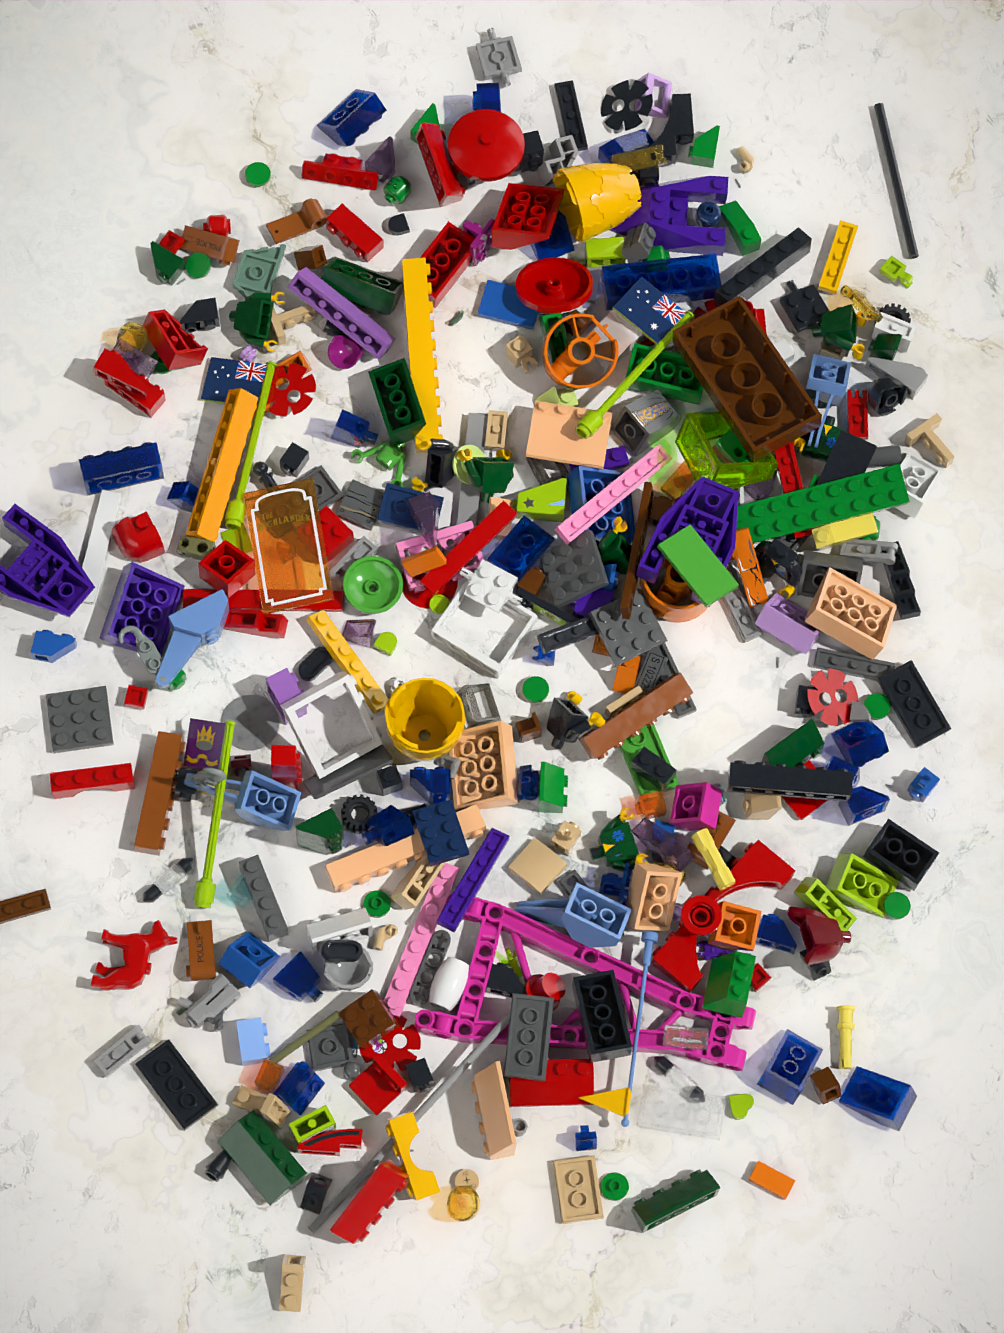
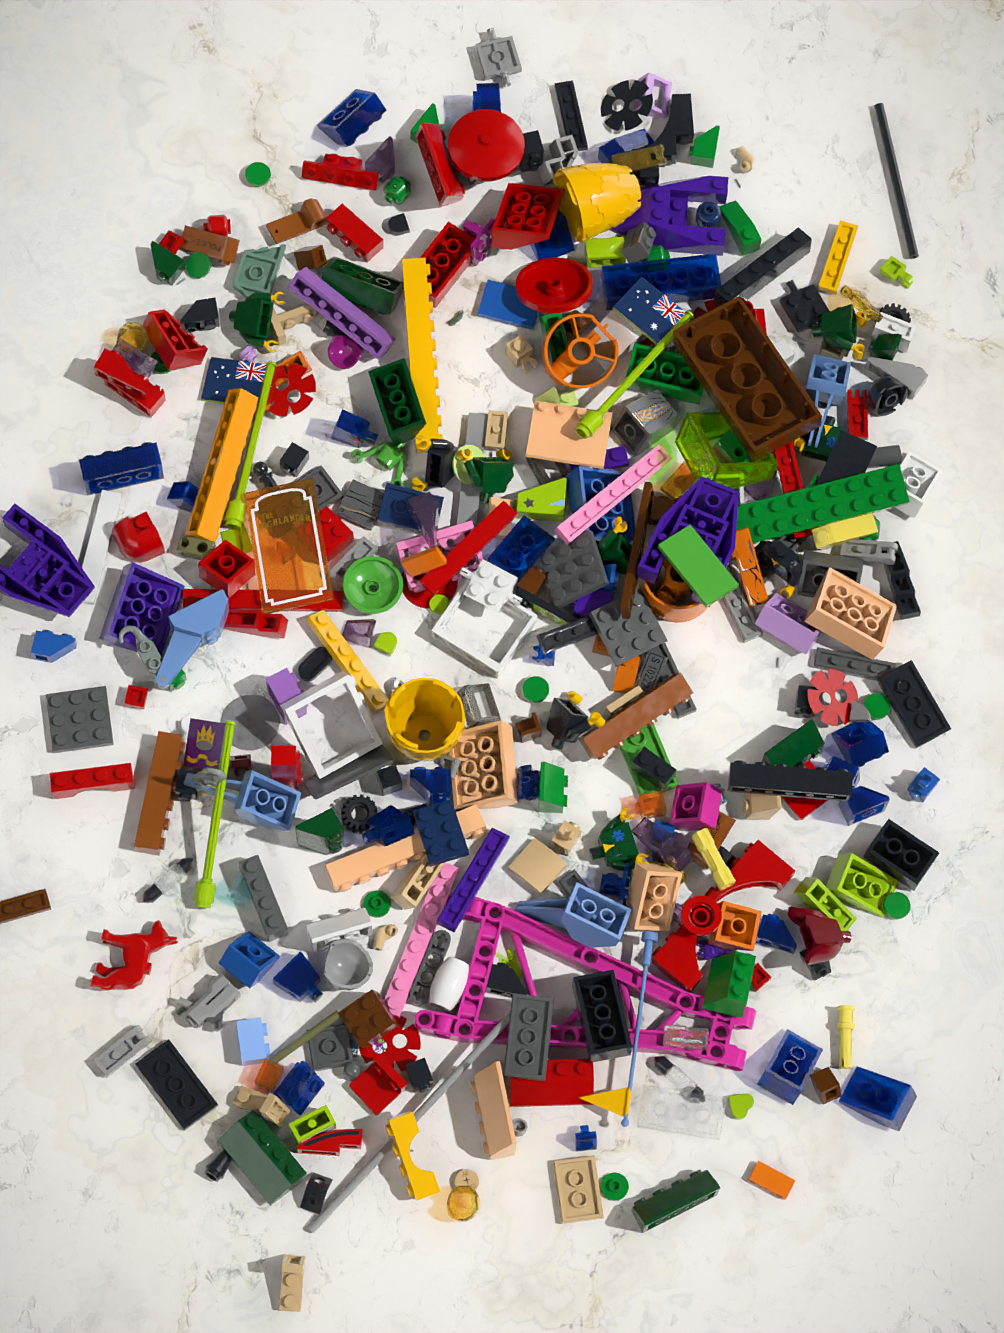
(200, 951): dark orange door -> none
(341, 950): black tile -> none
(370, 1202): red slope -> none
(546, 986): red piece -> none
(931, 440): tan bracket -> none

